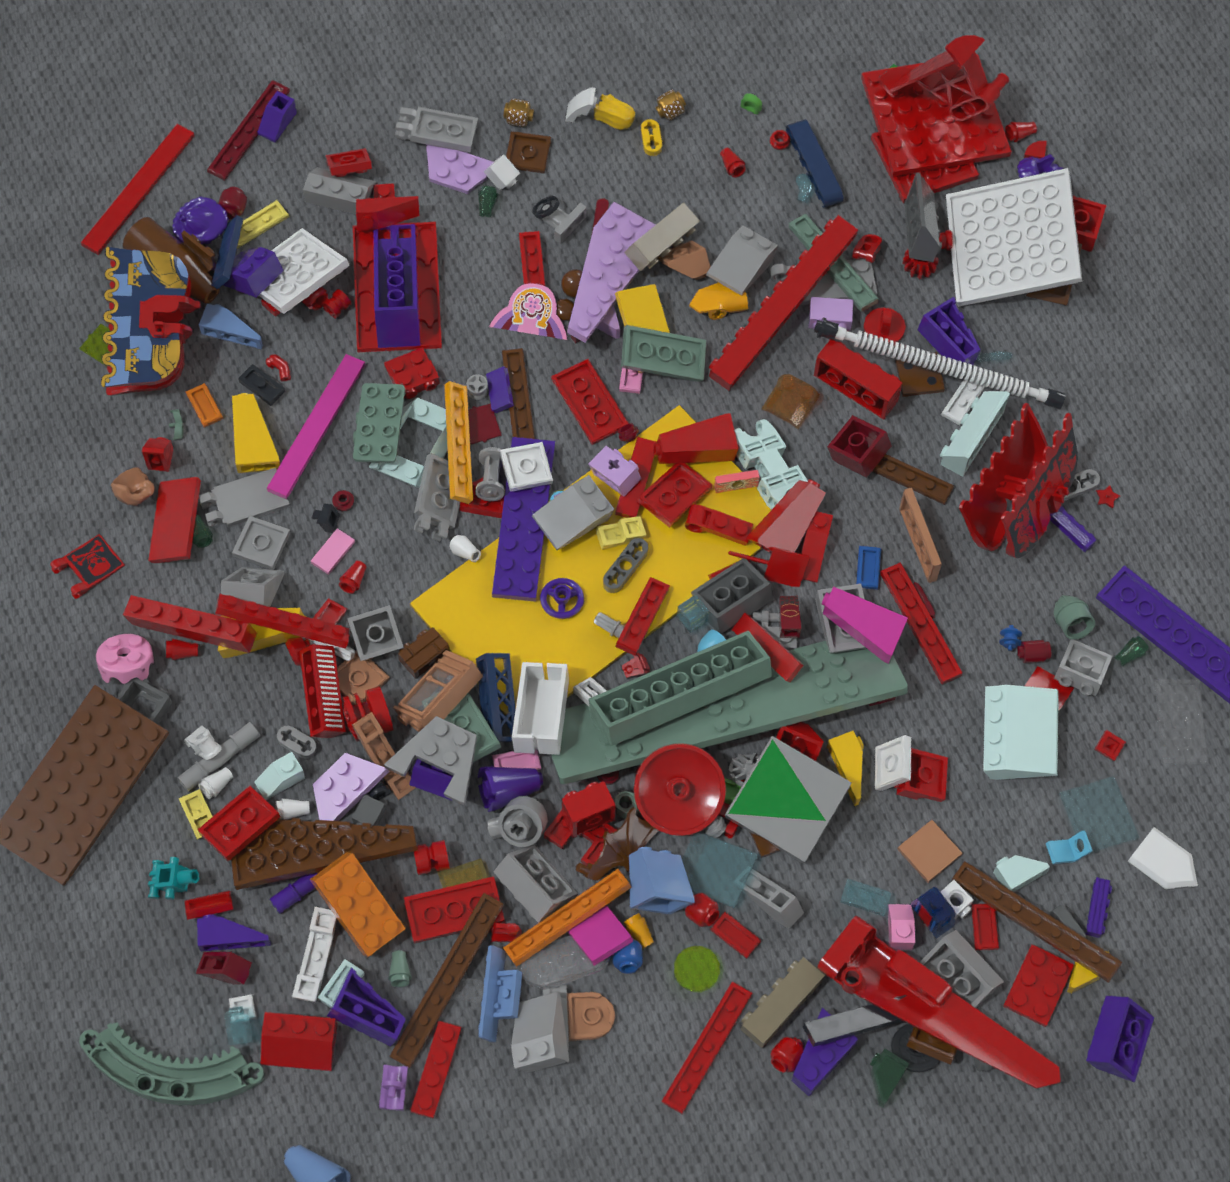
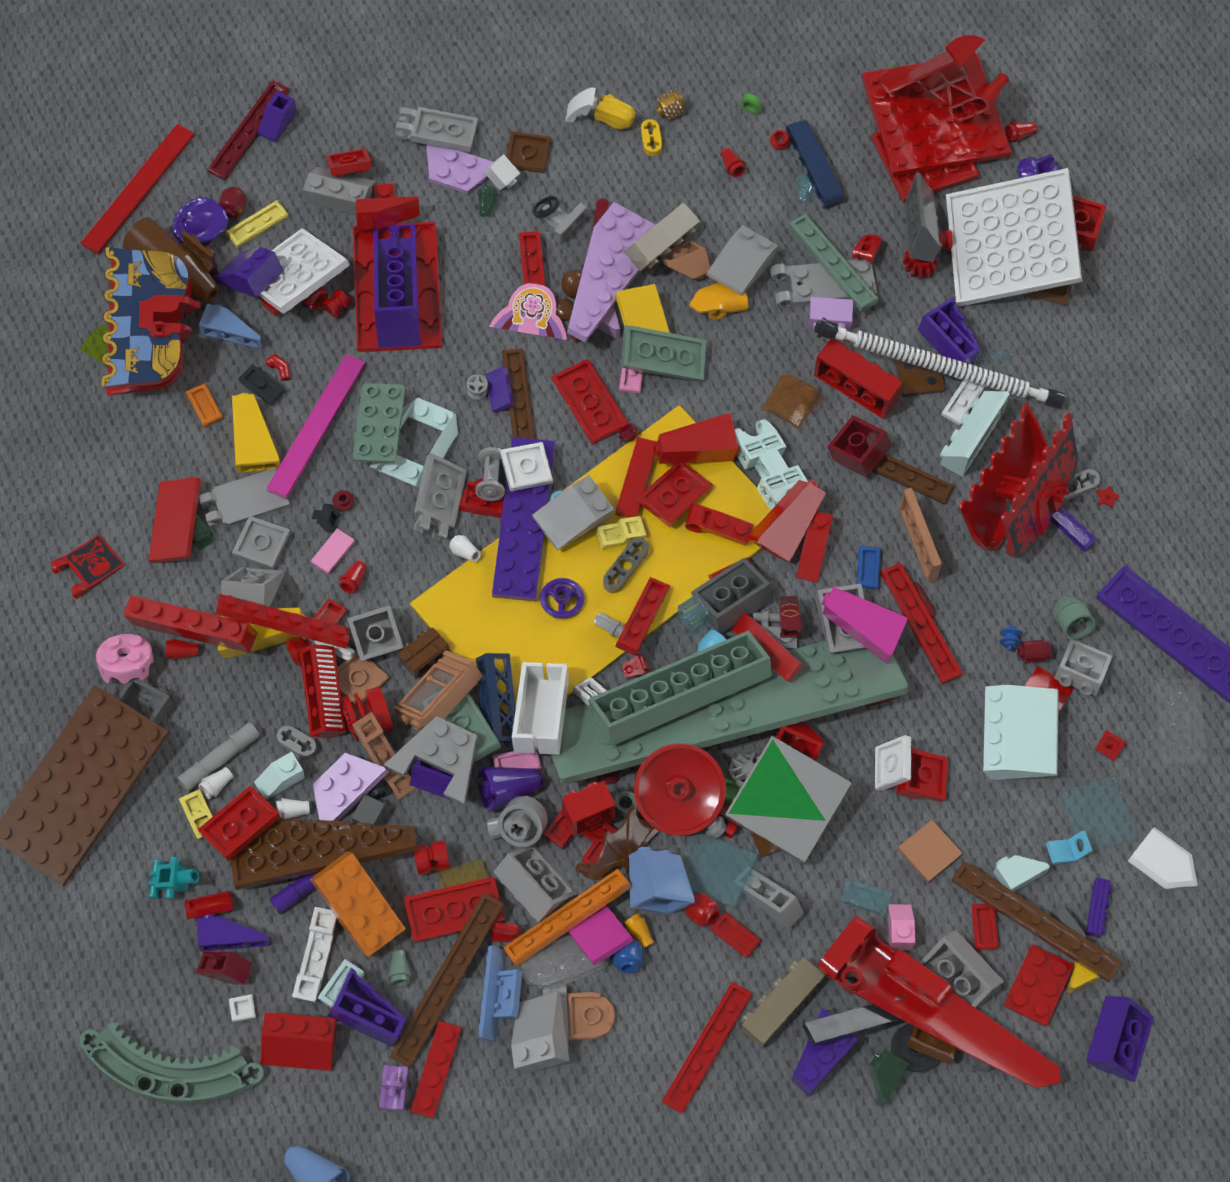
(132, 487): nougat hair -> none
(158, 454): red slope -> none
(178, 431): sand green piece -> none
(203, 743): white piece -> none
(227, 252): dark blue tile -> none
(238, 1025): clear light blue brick -> none
(413, 372): red plate -> none
(458, 442): light orange plate -> none
(482, 424): dark red piece -> none
(518, 112): pearl gold head -> none
(615, 470): lavender brick -> none
(696, 969): clear neon green tile -> none
(736, 481): coral tile -> none
(782, 567): red piece -> none
(783, 302): red brick -> none
(787, 1054): red head -> none
(847, 756): yellow slope -> none
(885, 323): red tile -> none
(934, 910): clear blue torso -> none
(954, 890): white brick -> none
(1036, 150): red tile -> none
(1132, 650): clear green cone -> none

